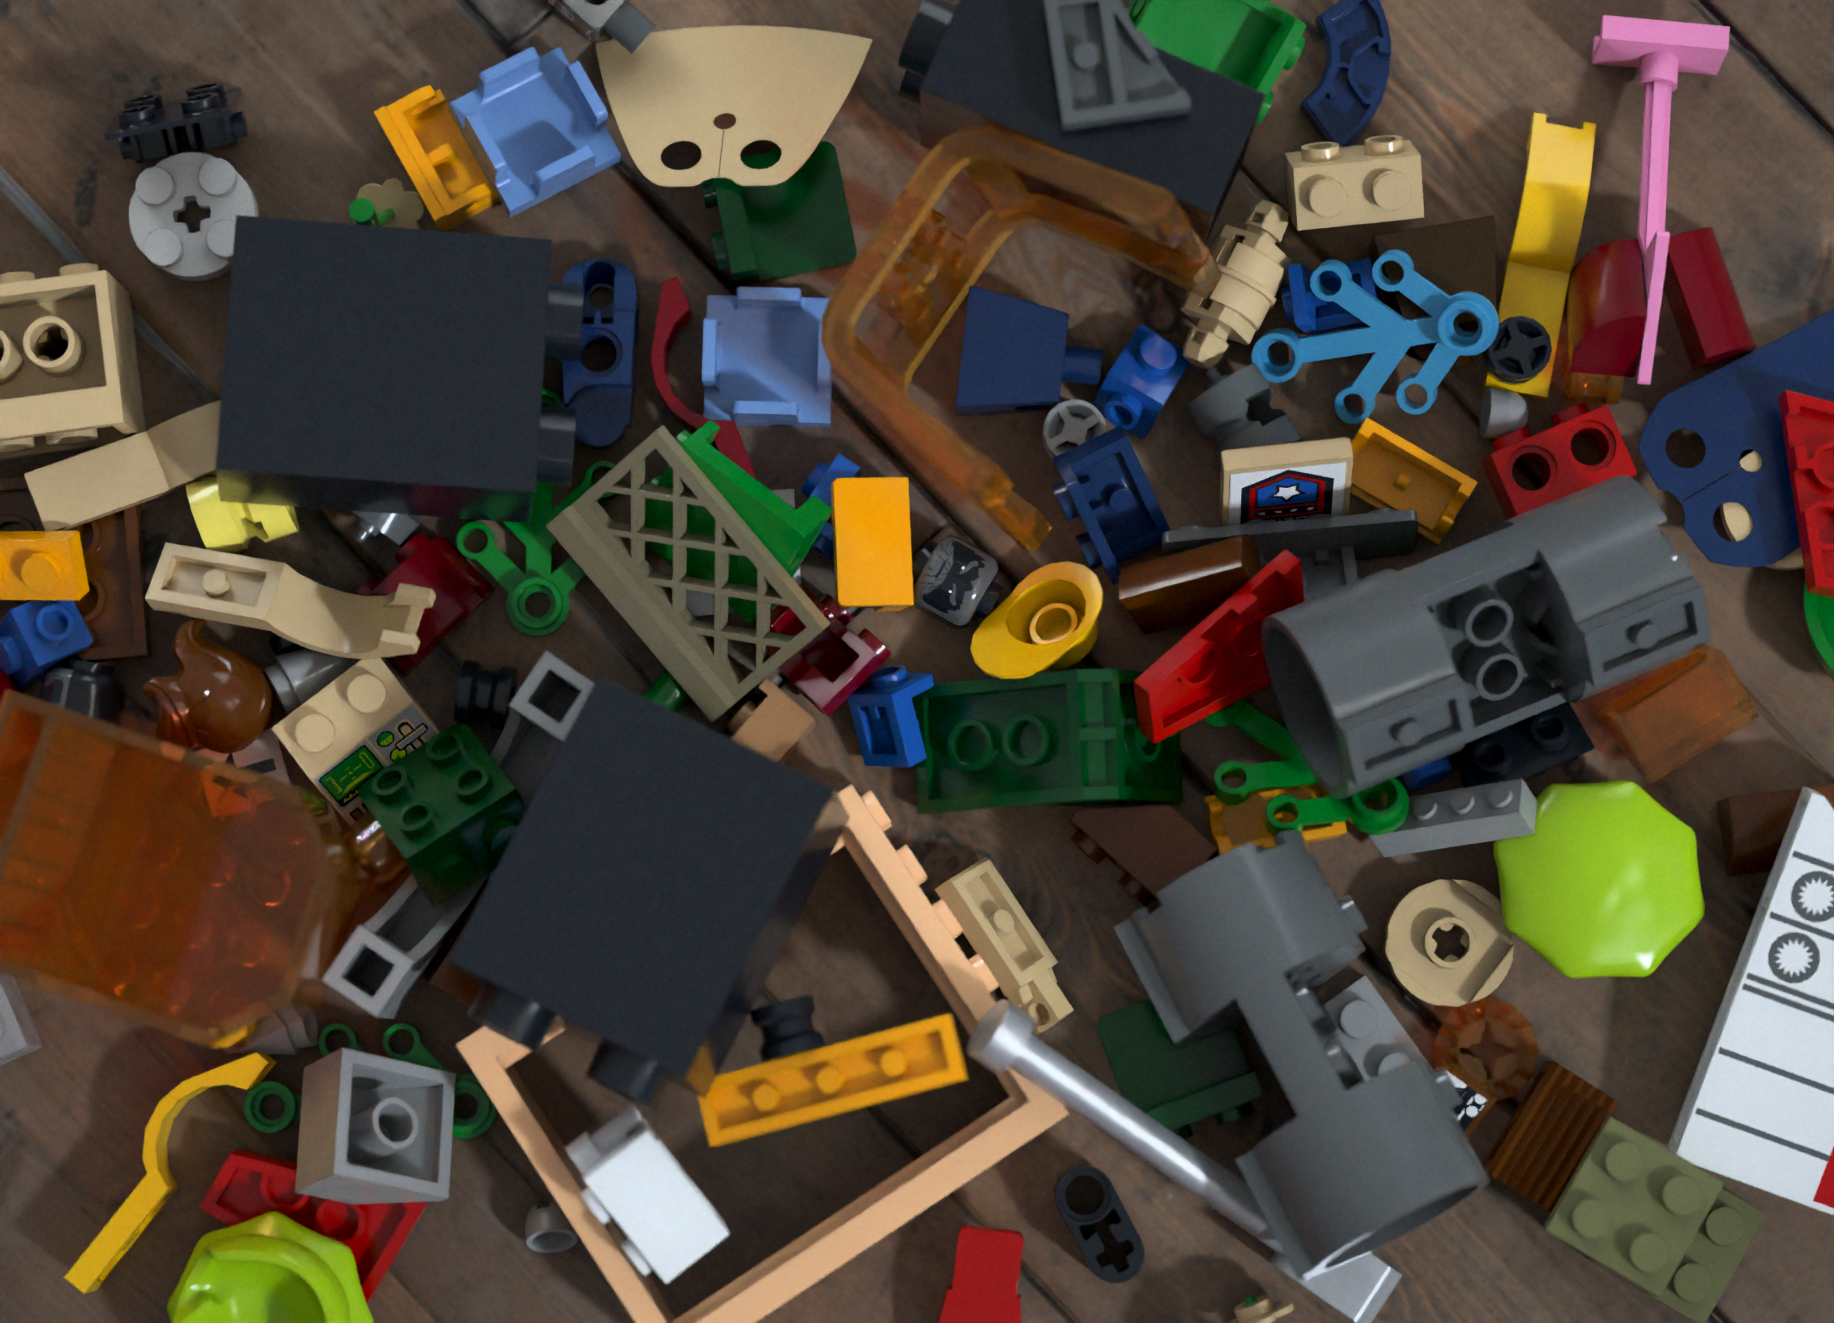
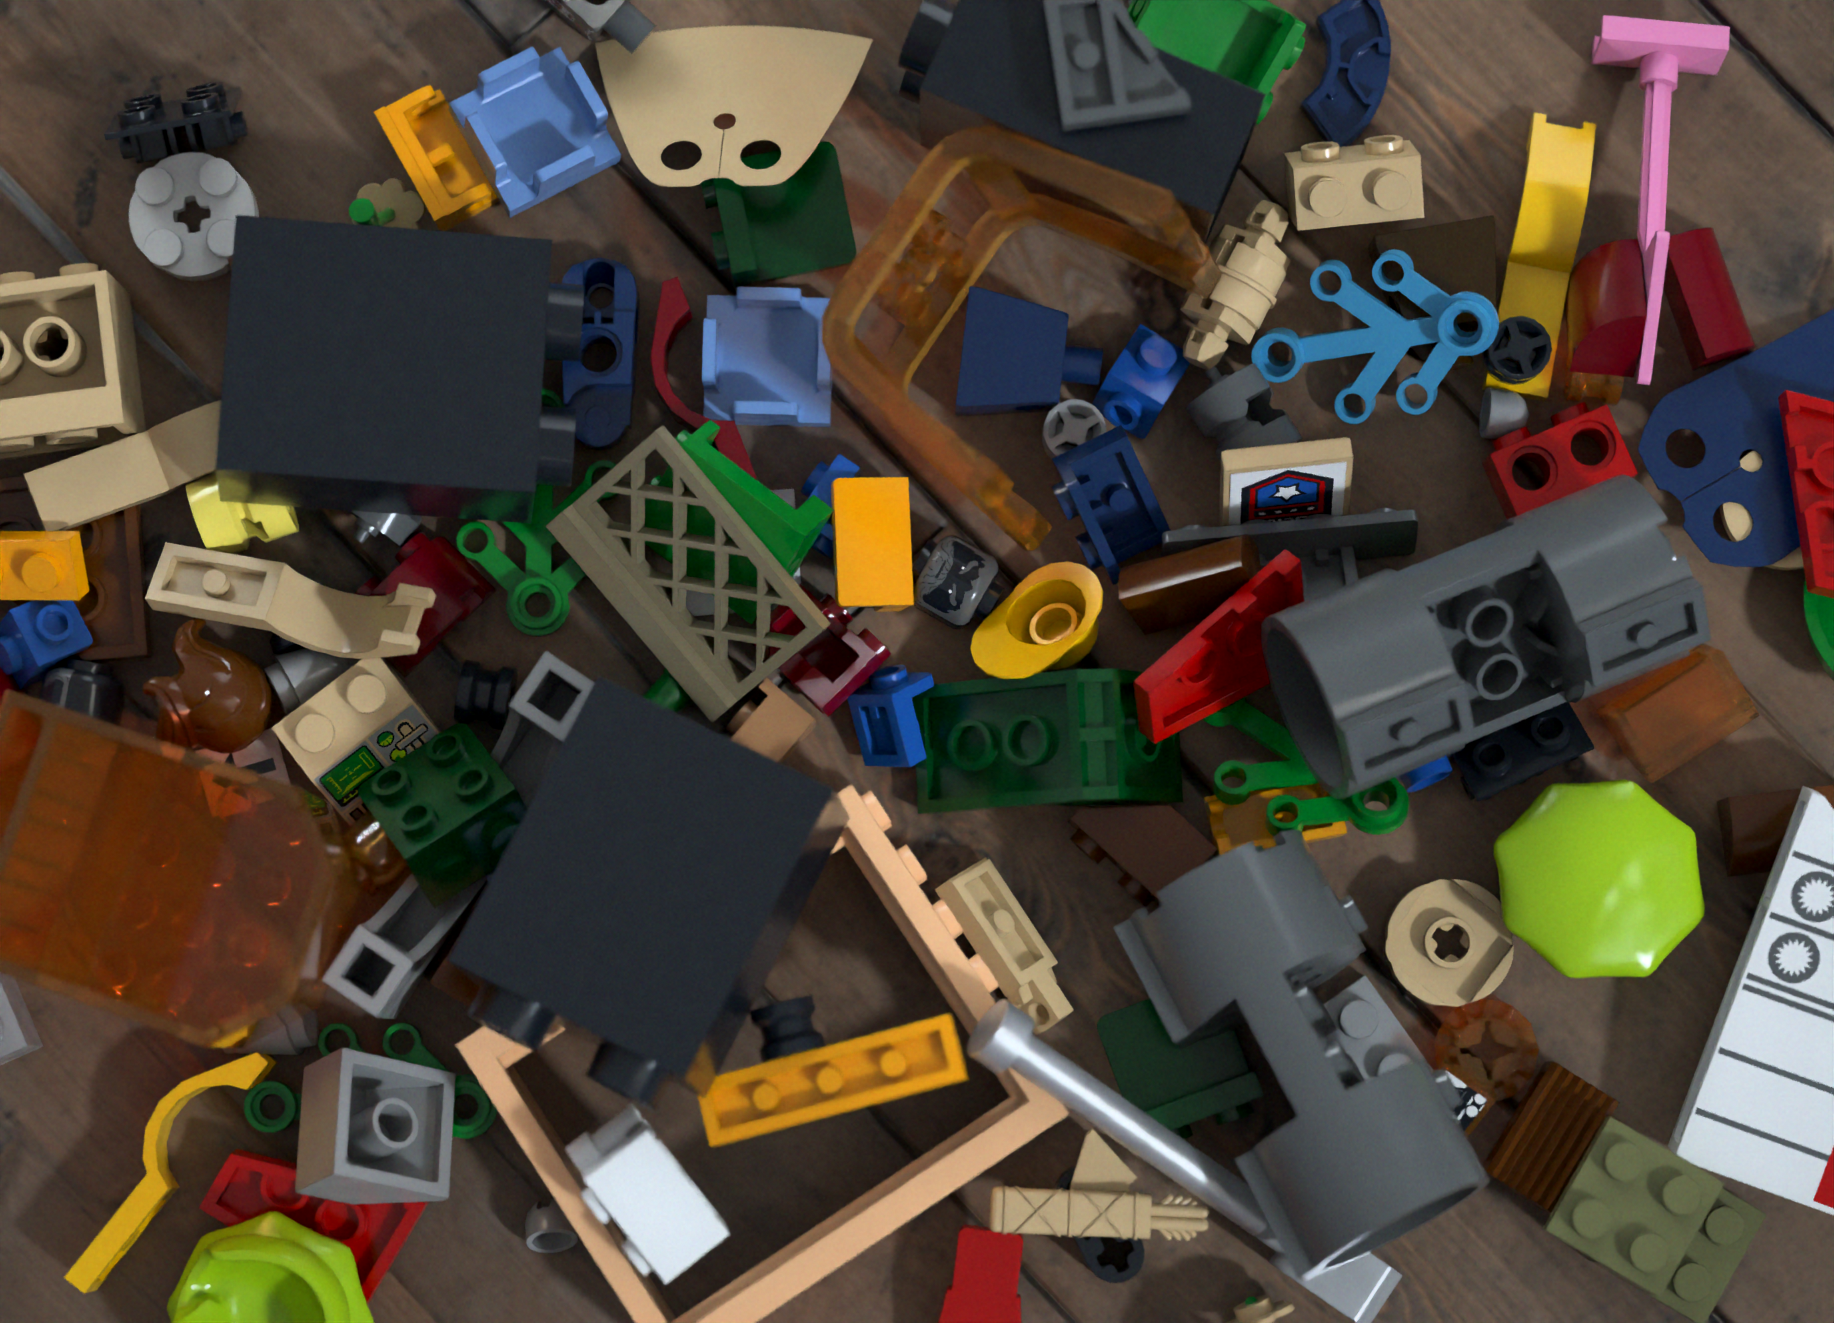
(1095, 1204): none -> tan piece
(1319, 316): blue bracket -> none
(1405, 477): light orange hinge -> none
(1461, 818): light grey piece -> none

